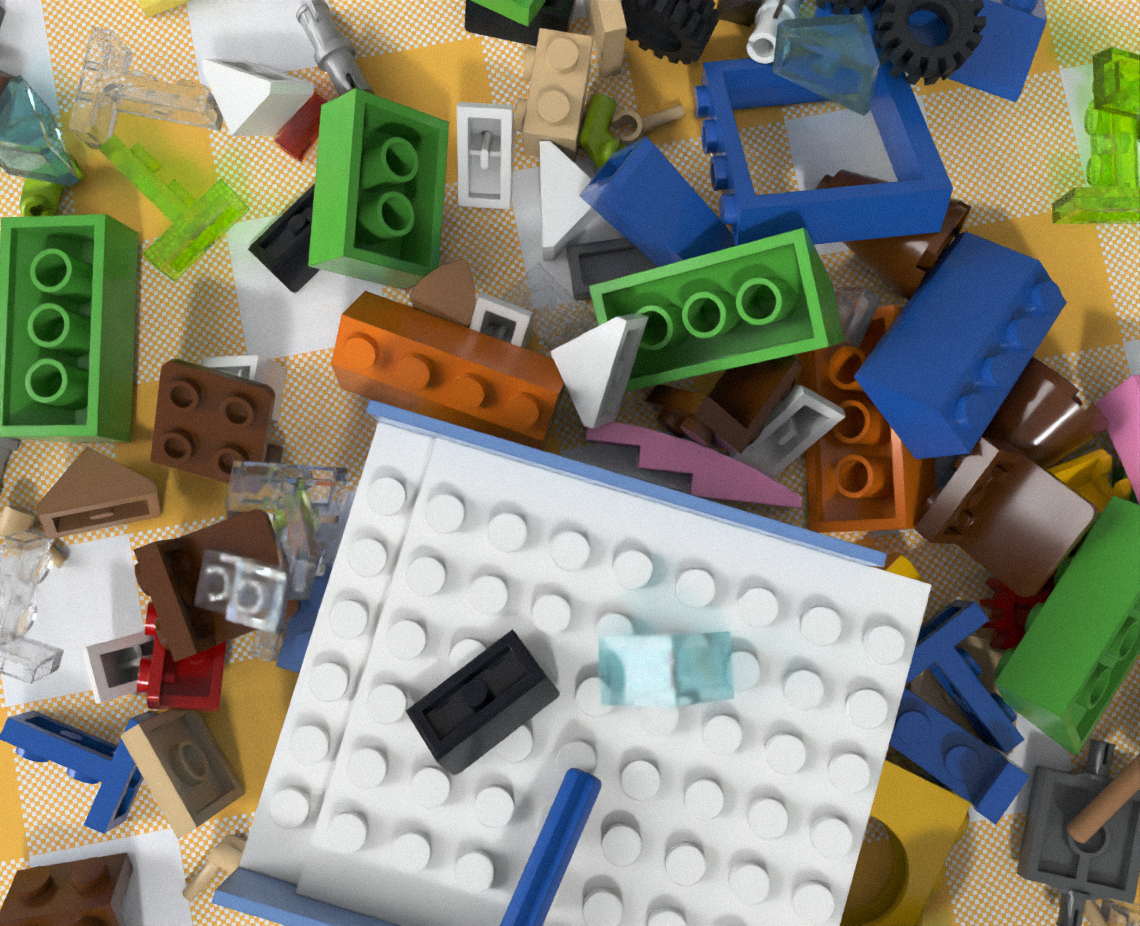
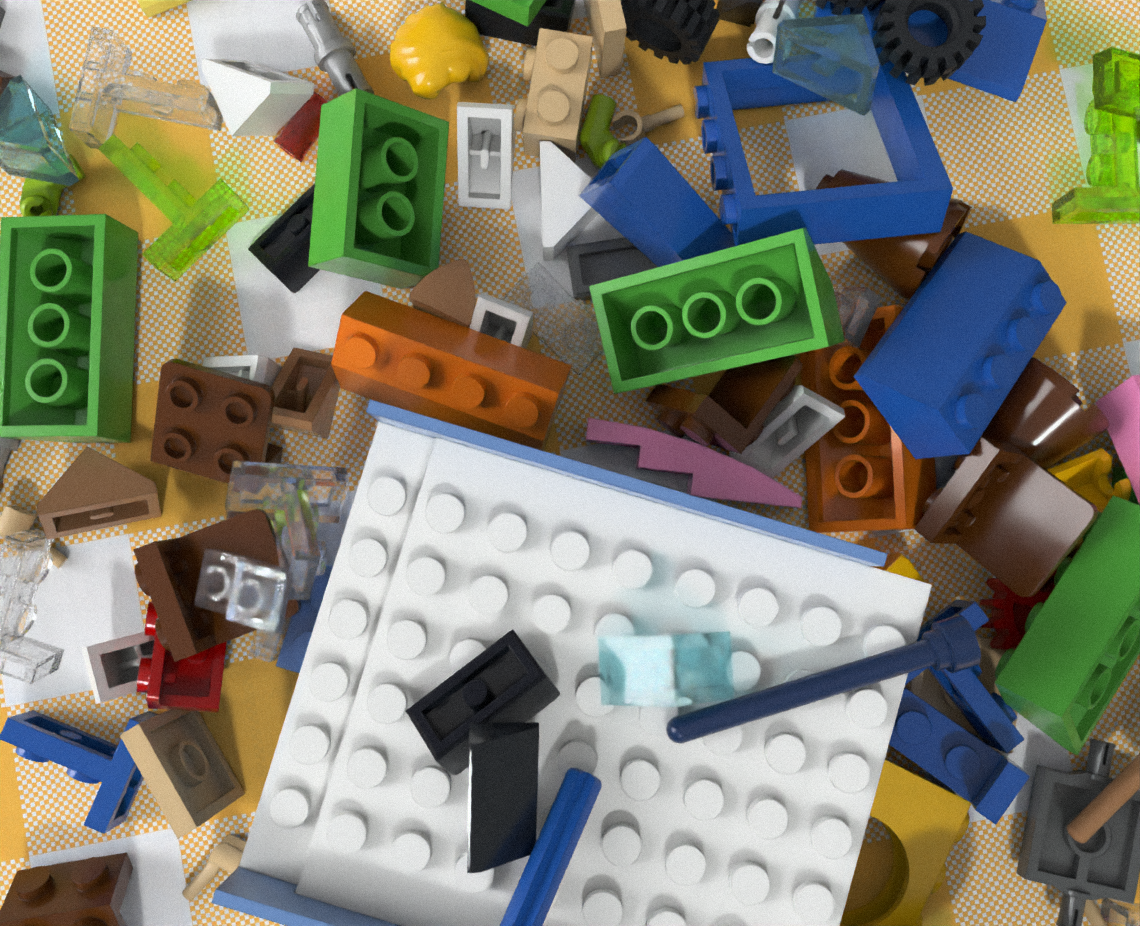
(305, 394): none -> medium nougat slope
(437, 49): none -> yellow hair
(501, 793): none -> black slope
(599, 367): white slope -> none
(946, 646): none -> dark blue piece

